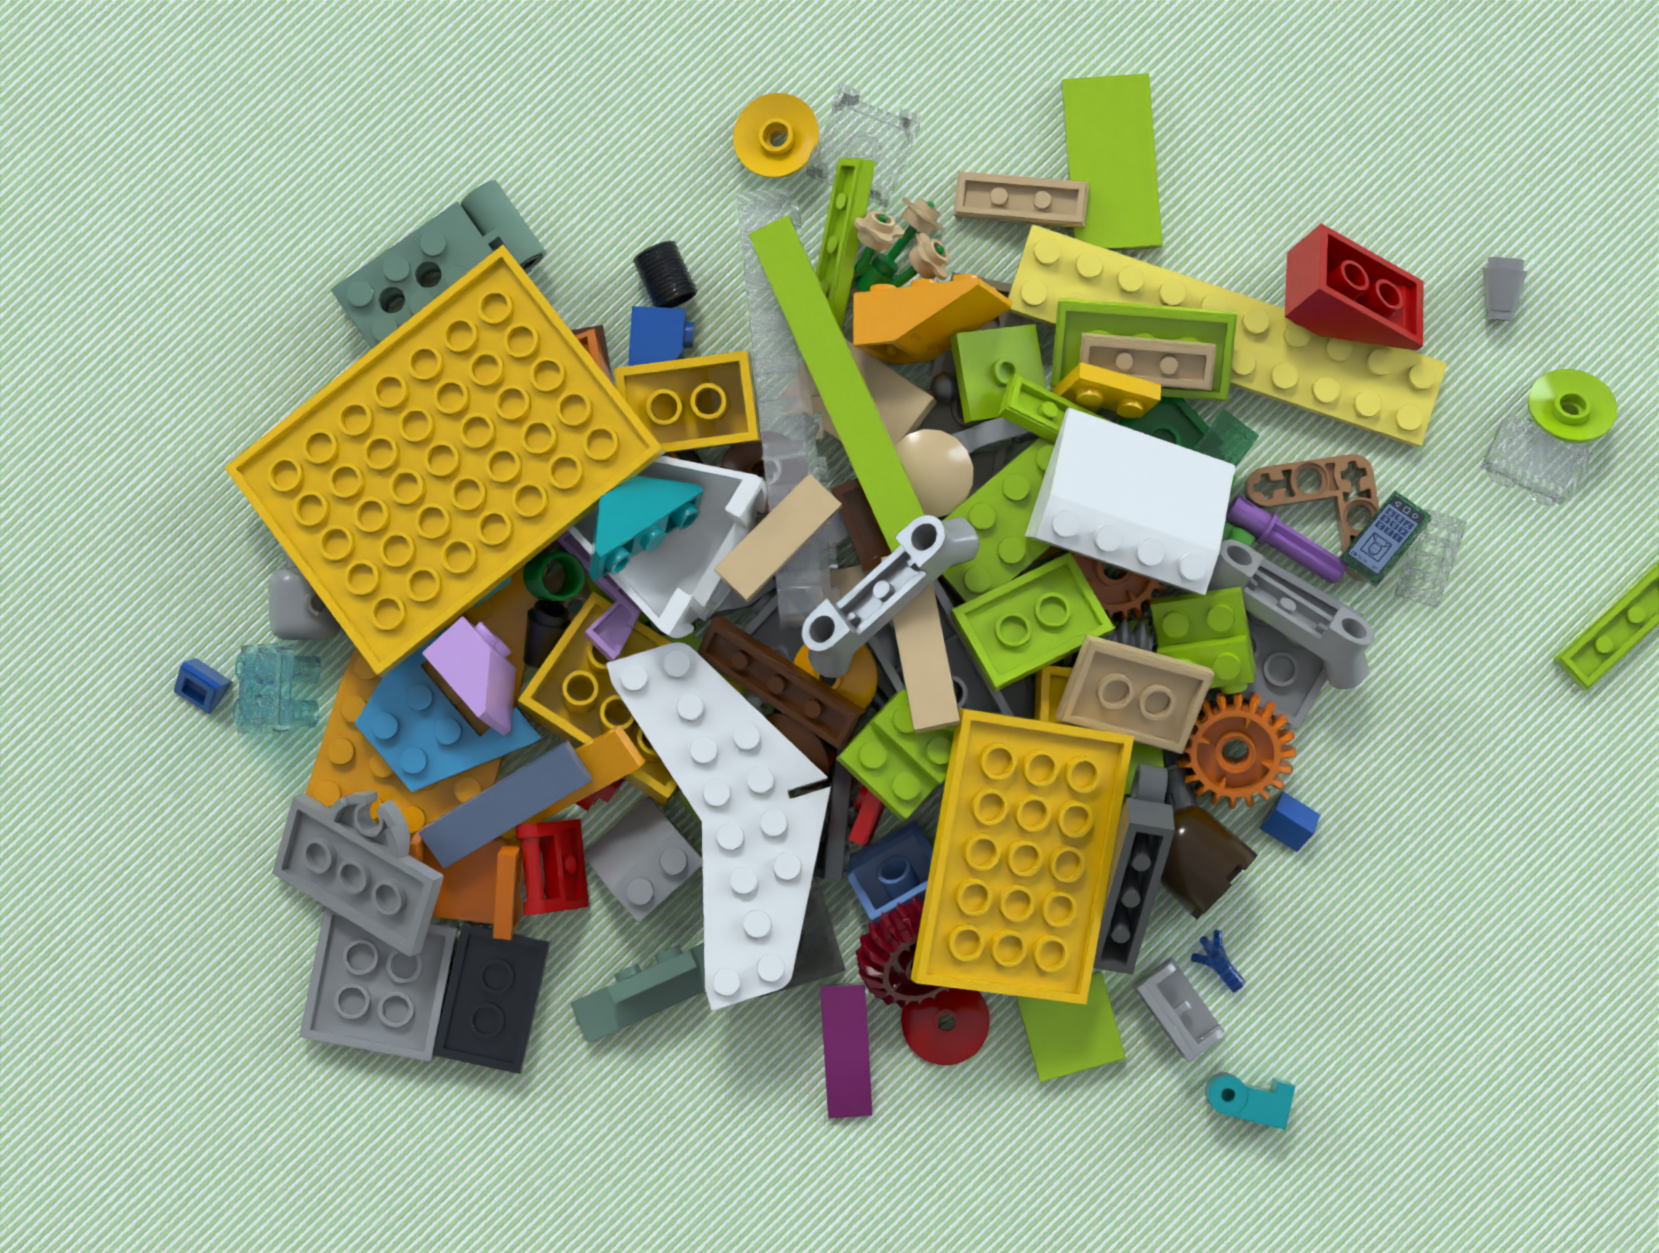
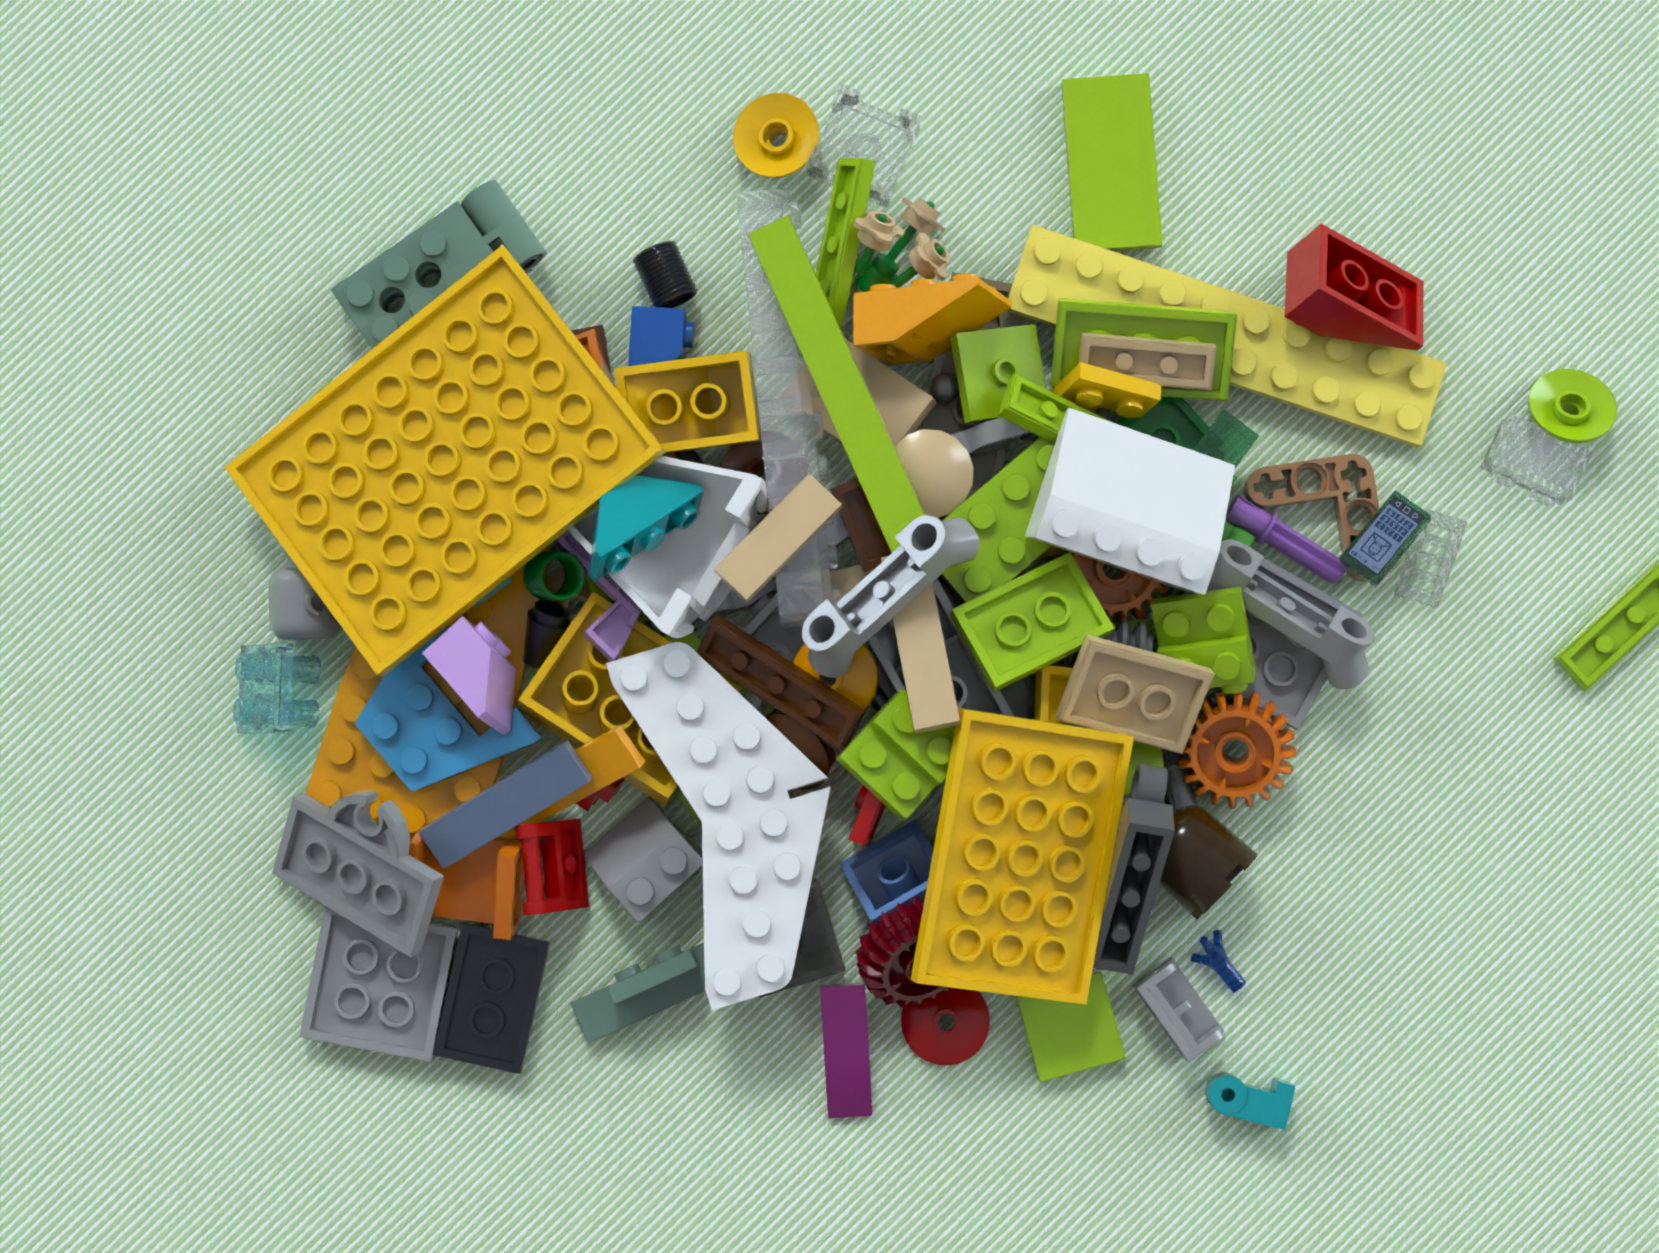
(201, 685): blue slope -> none
(833, 853): dark grey plate -> none
(1021, 199): tan tile -> none
(1290, 822): blue slope -> none
(1503, 287): light grey cone -> none

